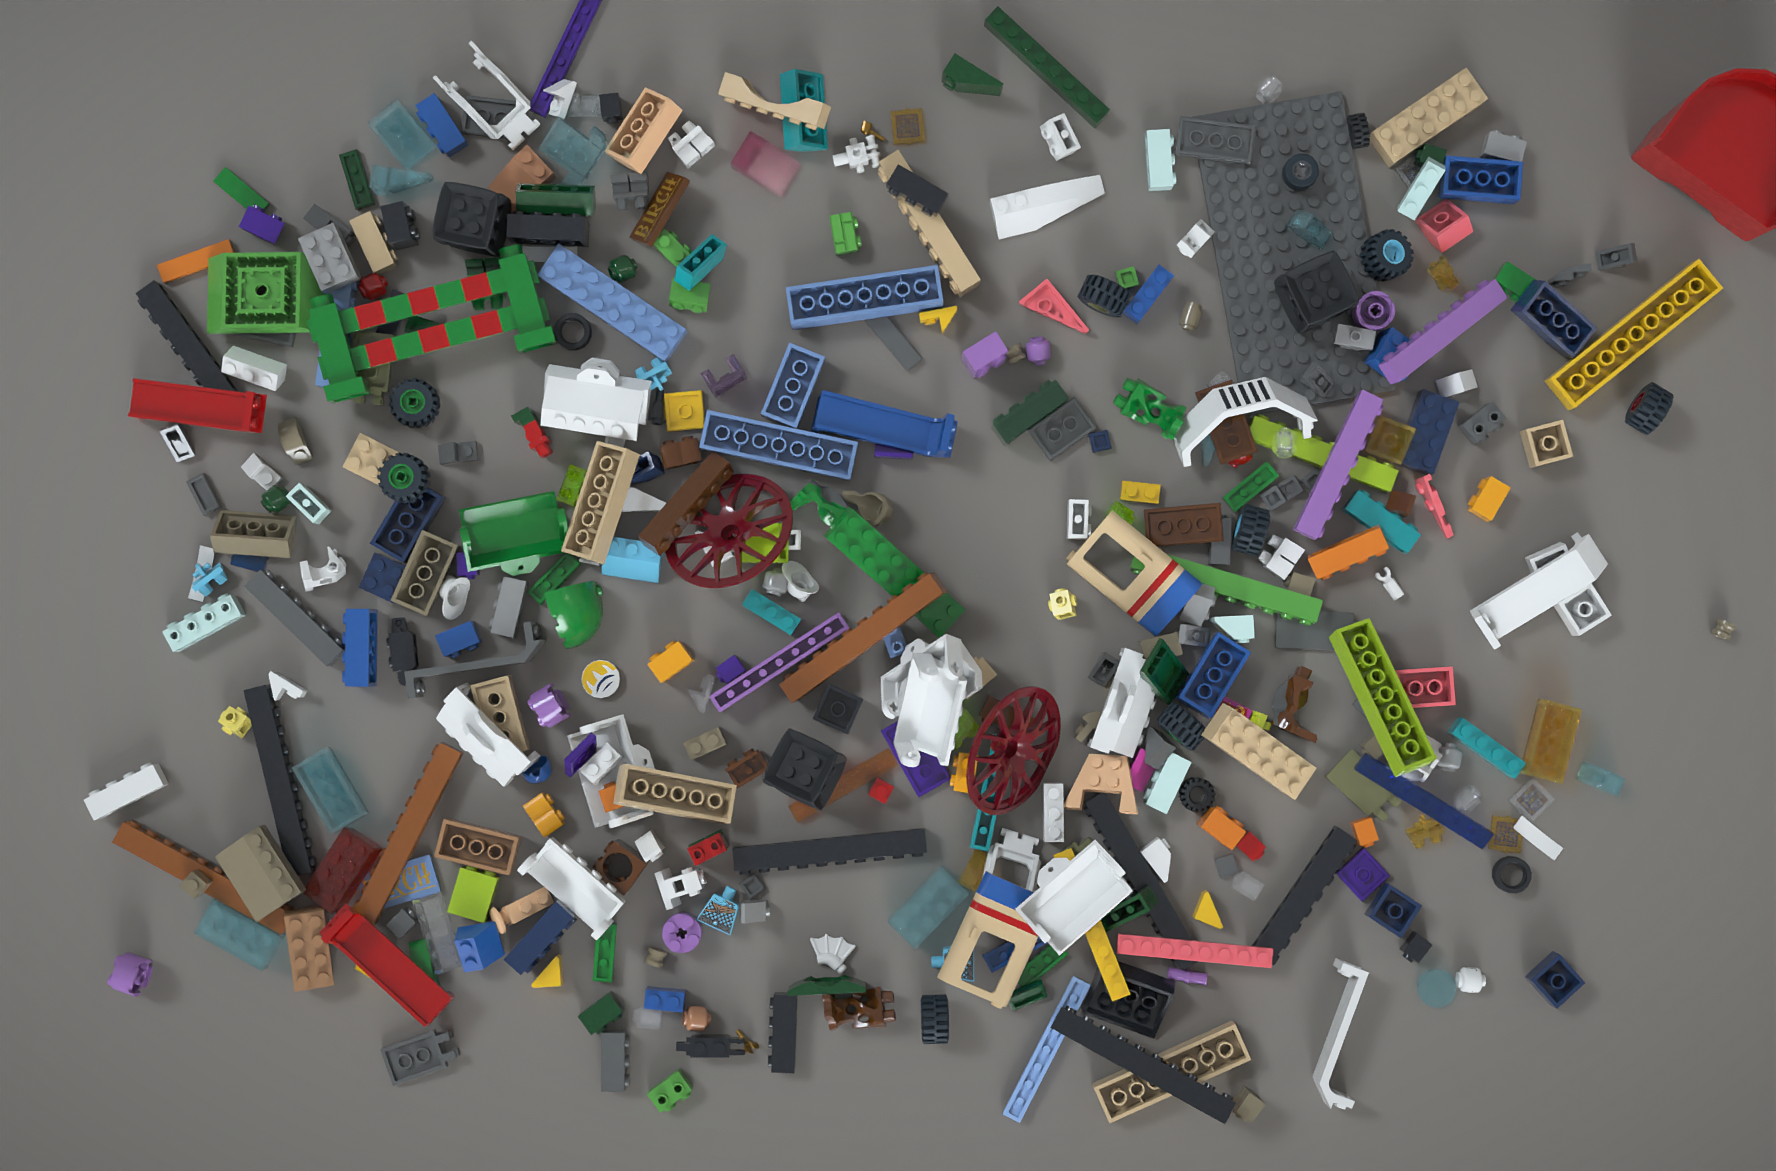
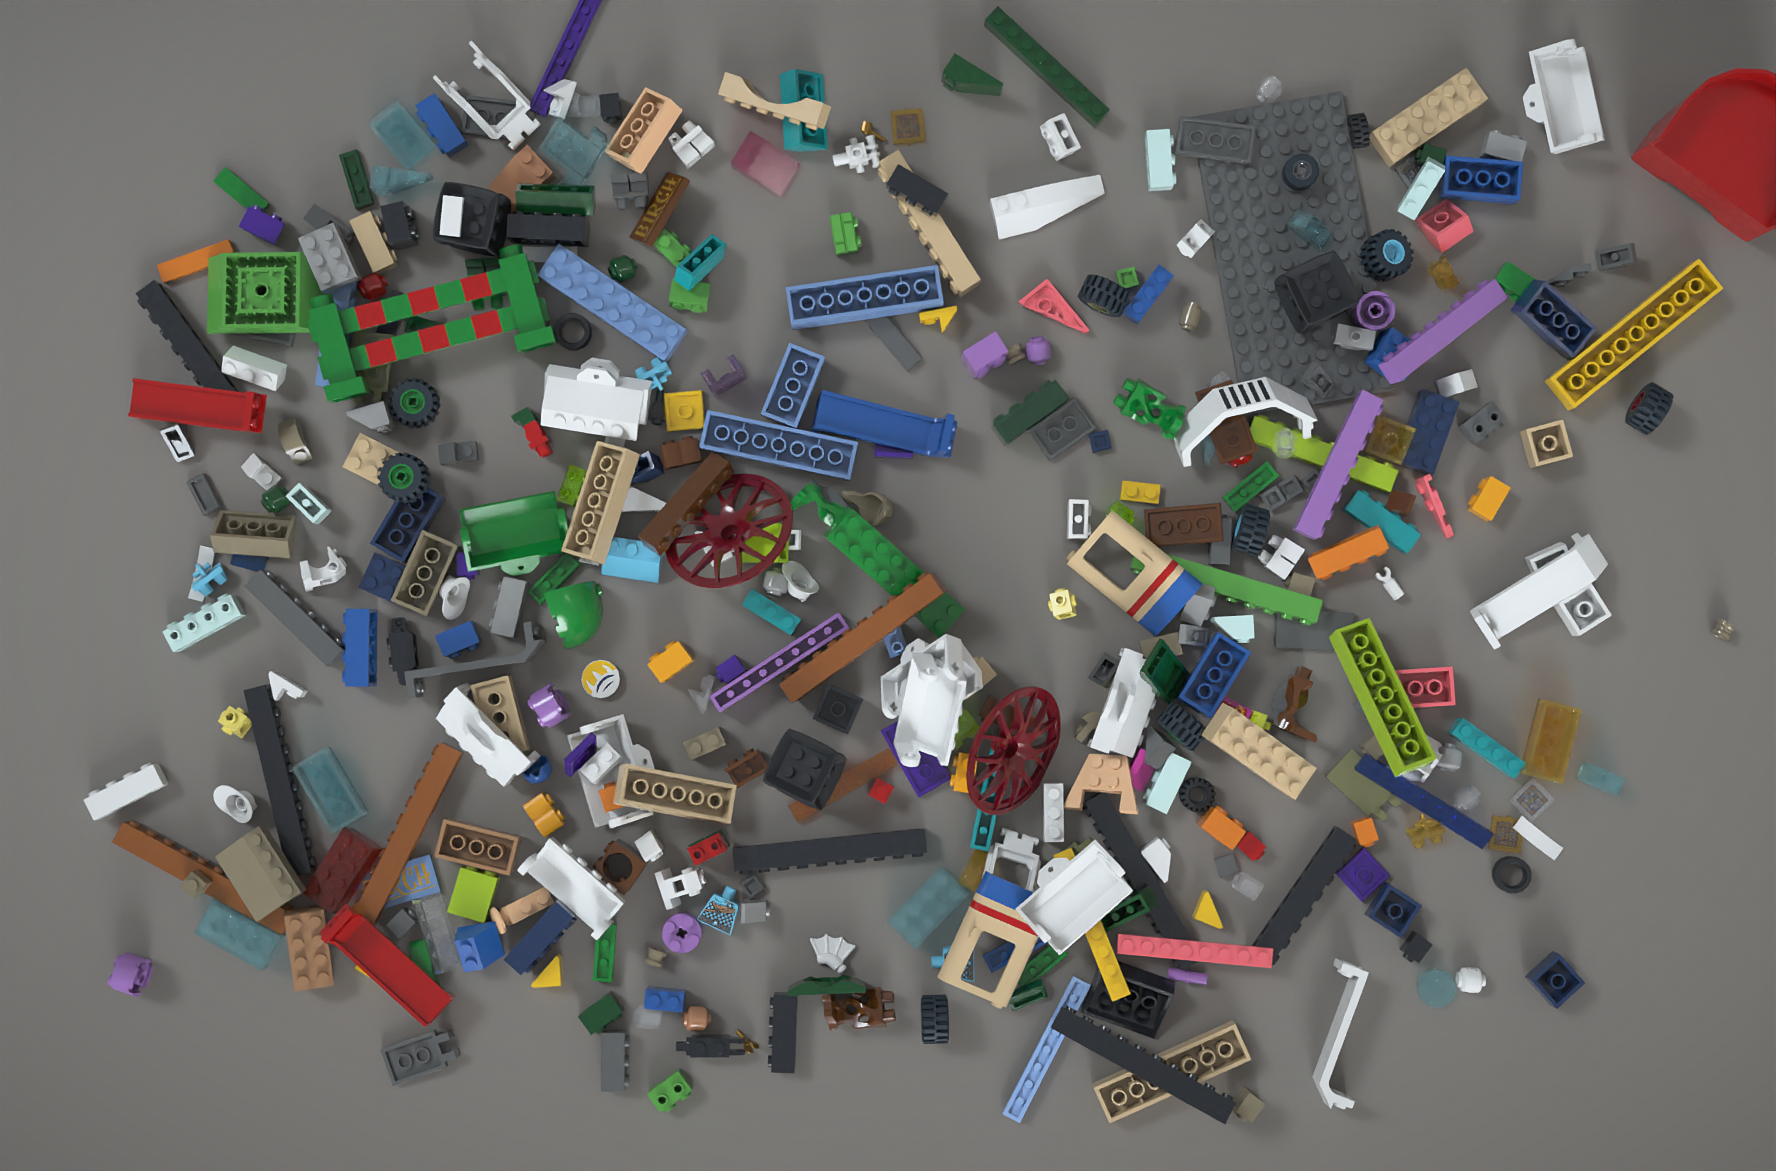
(235, 803): none -> white piece
(375, 416): none -> light grey slope
(451, 216): none -> white tile
(1563, 97): none -> white piece

